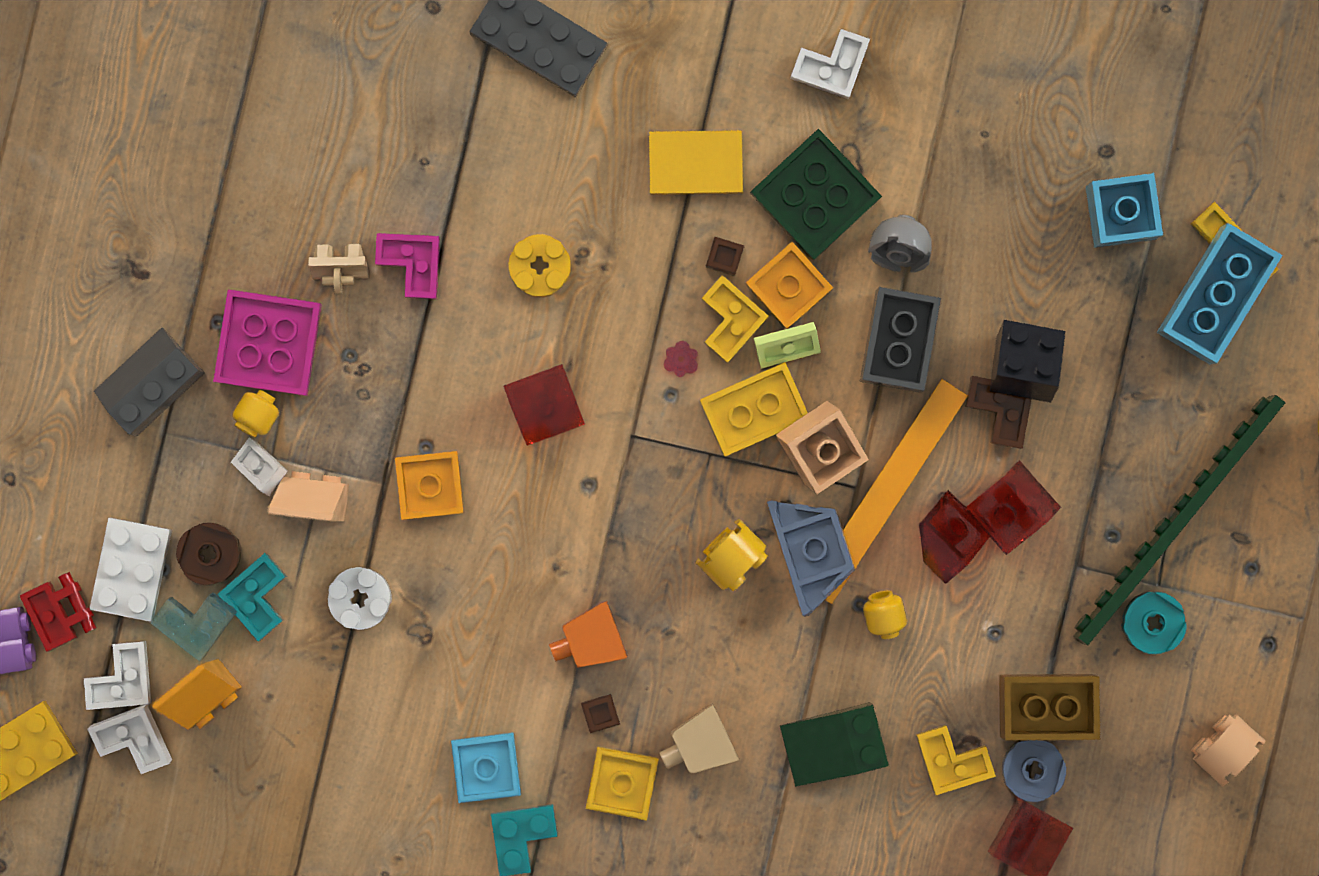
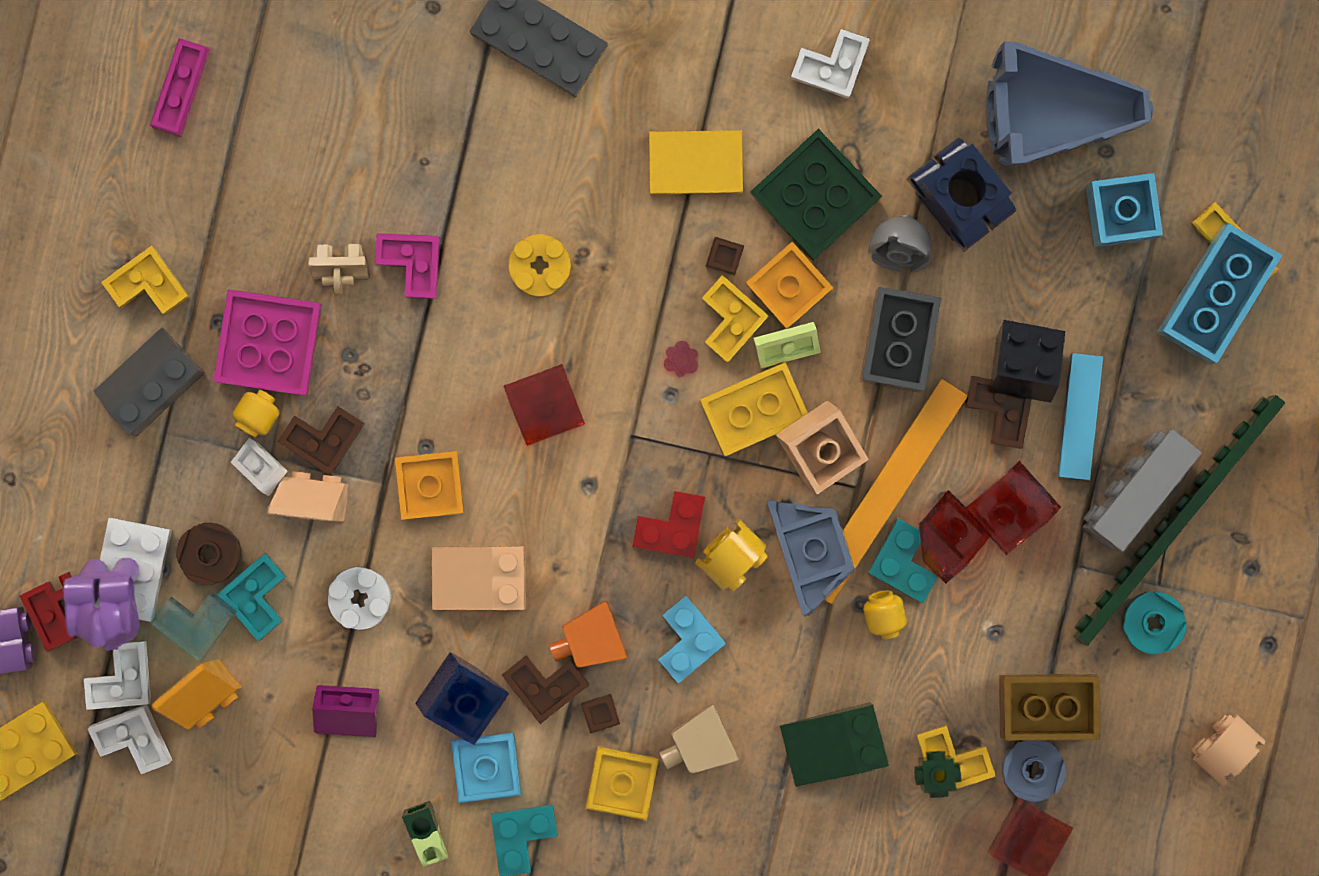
(117, 616): none -> medium lavender helmet
(148, 274): none -> yellow plate
(180, 87): none -> dark pink tile
(326, 447): none -> reddish brown plate
(345, 711): none -> magenta panel
(425, 833): none -> leg
(461, 698): none -> clear blue slope
(479, 578): none -> light nougat slope
(544, 695): none -> reddish brown plate
(677, 535): none -> red plate
(697, 642): none -> medium azure plate
(895, 566): none -> teal plate
(929, 765): none -> dark green brick
(962, 222): none -> dark blue piece
(1055, 105): none -> sand blue cone
(1080, 416): none -> medium azure tile
(1141, 489): none -> light grey brick

